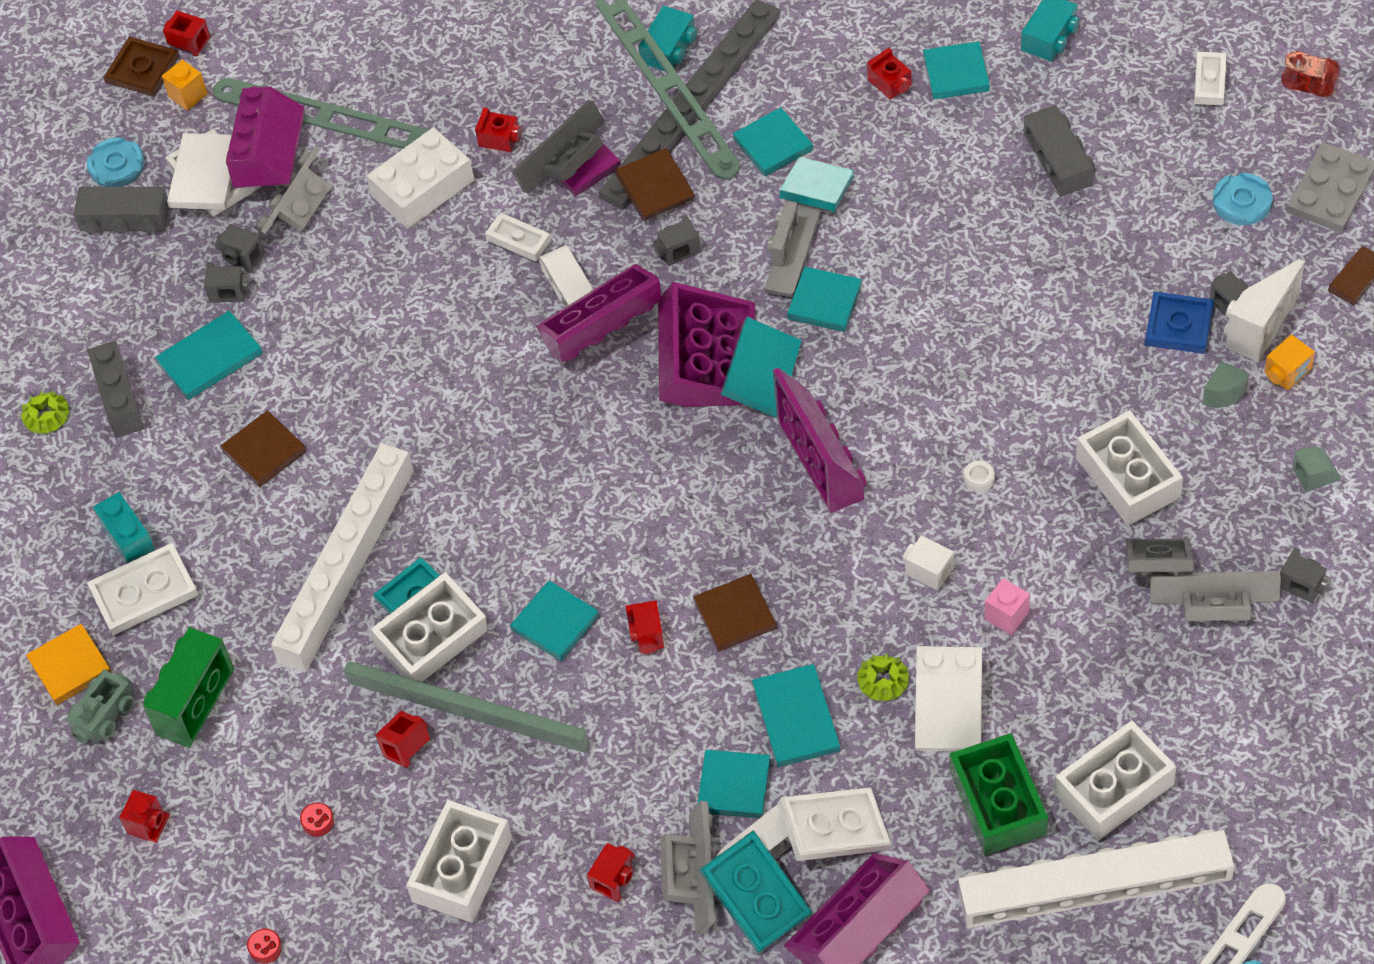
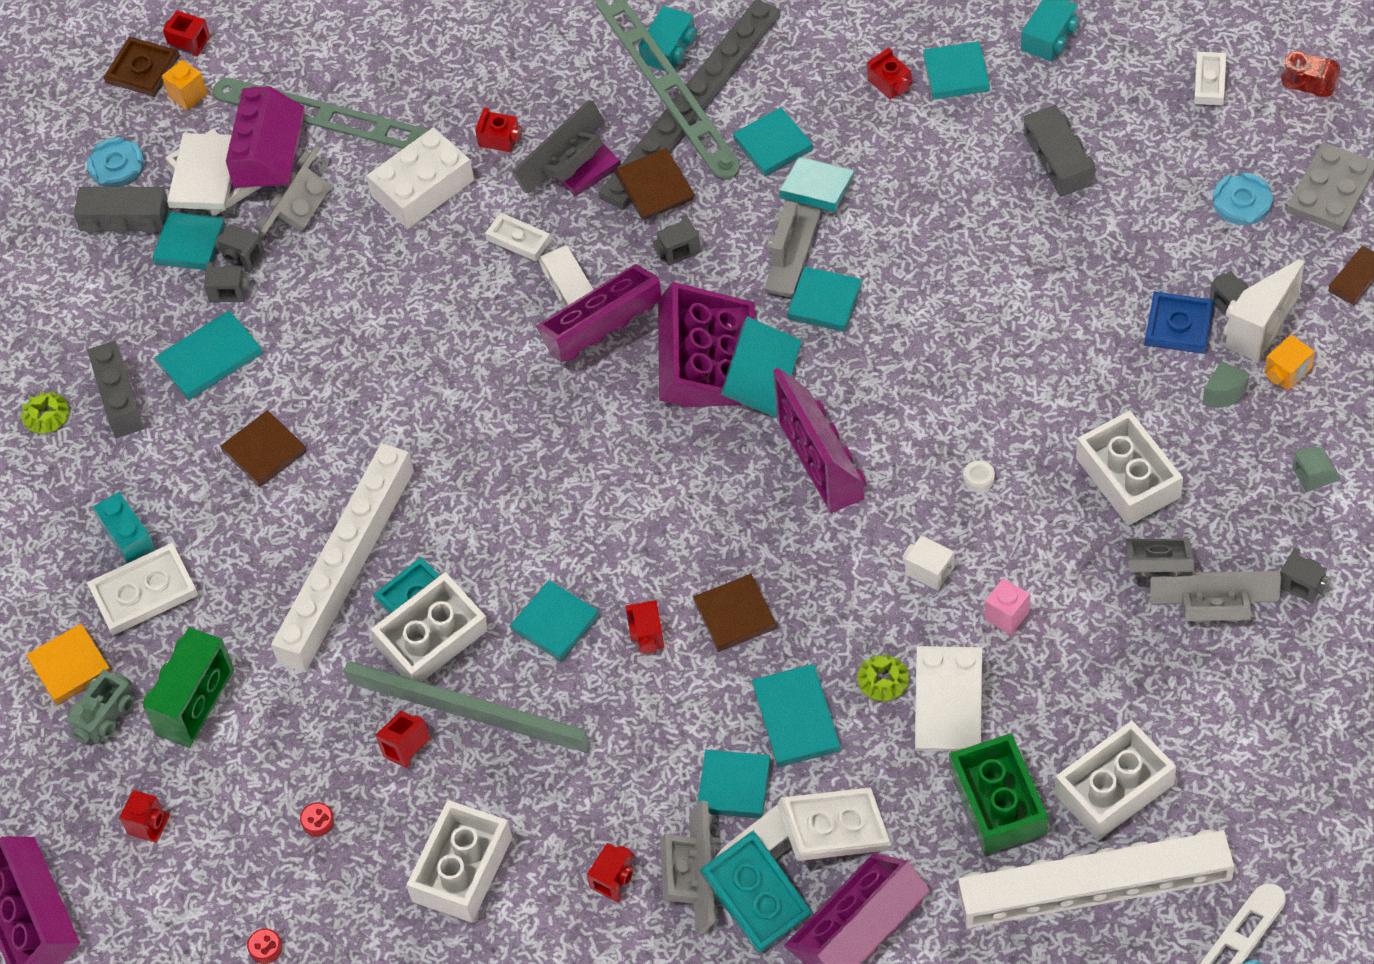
(188, 240): none -> teal tile

